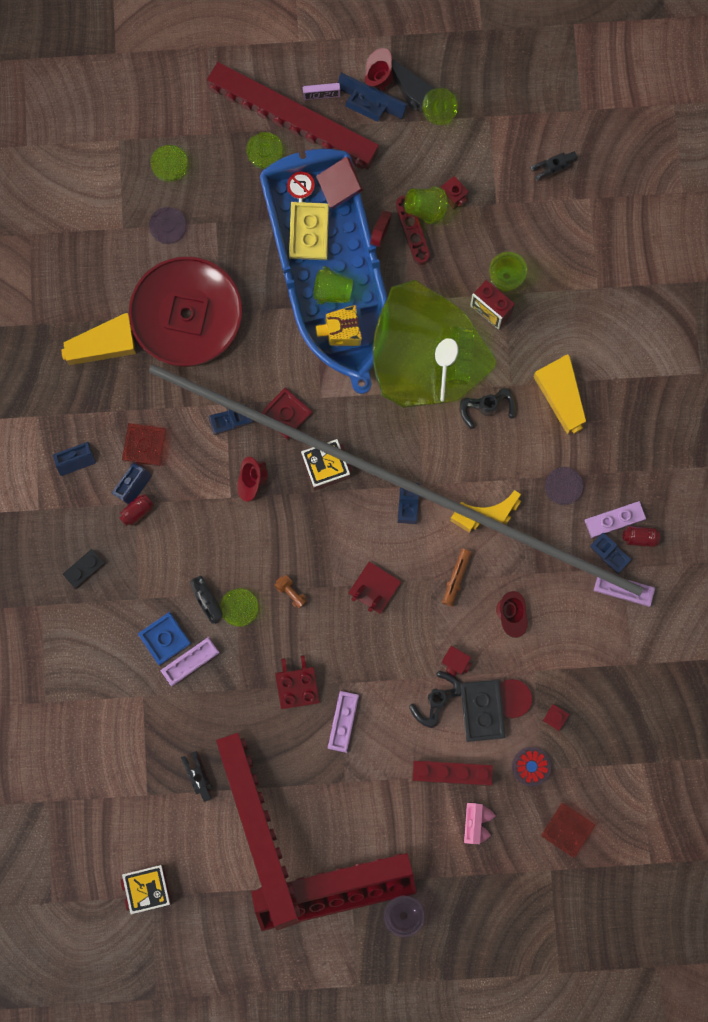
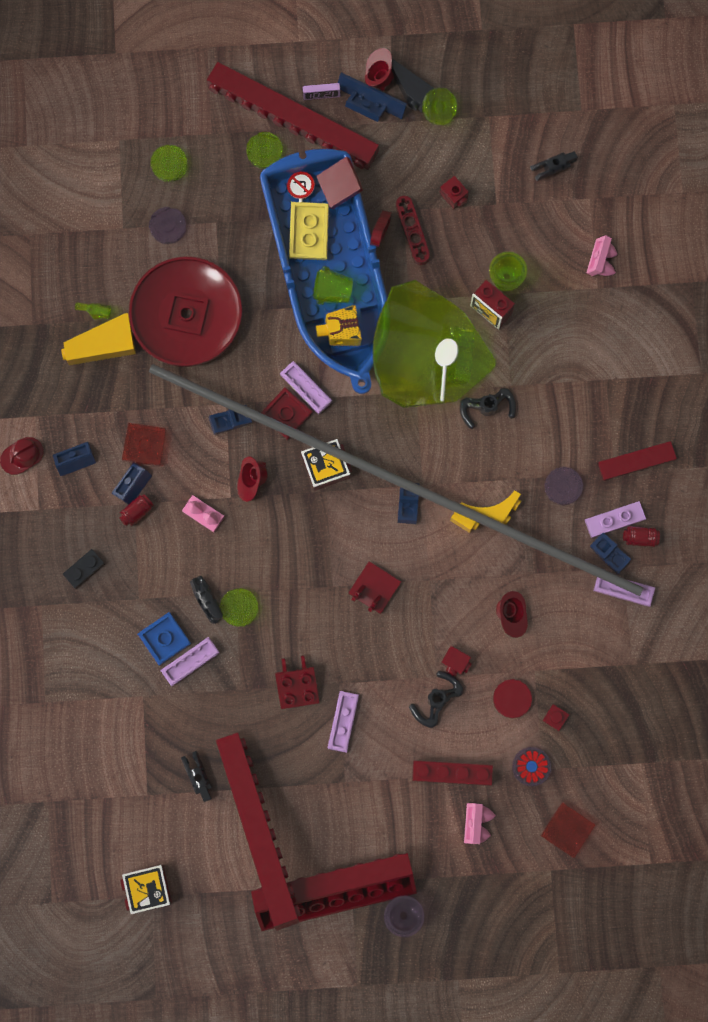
(21, 455): none -> dark red piece
(95, 310): none -> clear neon green piece
(203, 513): none -> bright pink tile
(284, 584): dark orange bar -> none
(306, 387): none -> lavender plate
(426, 204): clear neon green piece -> none
(453, 586): dark orange pin -> none
(482, 710): black tile -> none
(561, 392): yellow slope -> none
(602, 250): none -> bright pink tile
(636, 461): none -> dark red tile

